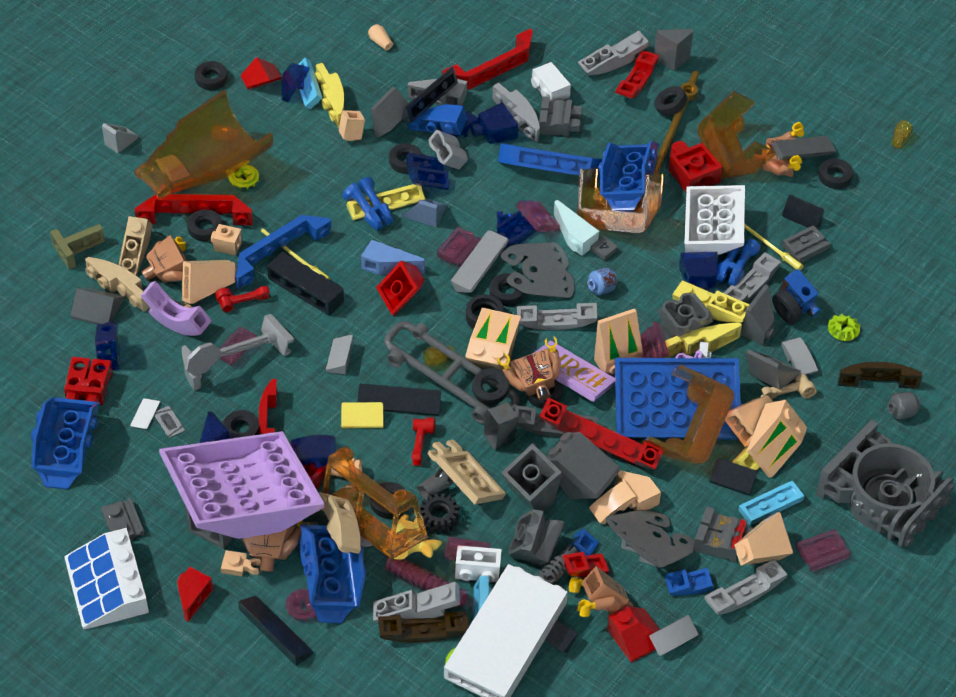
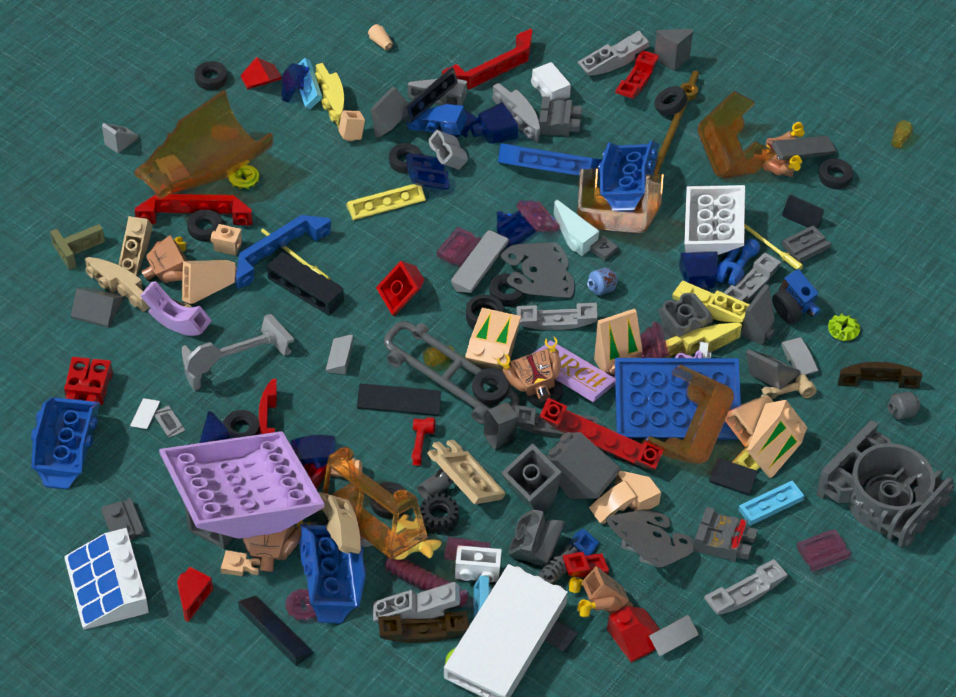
(108, 337): clear blue torso -> none
(227, 300): red brick -> none
(238, 336): clear pink plate -> none
(362, 415): light yellow slope -> none
(372, 215): blue piece -> none
(382, 258): medium blue slope -> none
(426, 212): sand blue slope -> none
(689, 583): blue slope -> none
(694, 165): red brick -> none
(764, 542): light nougat slope -> none

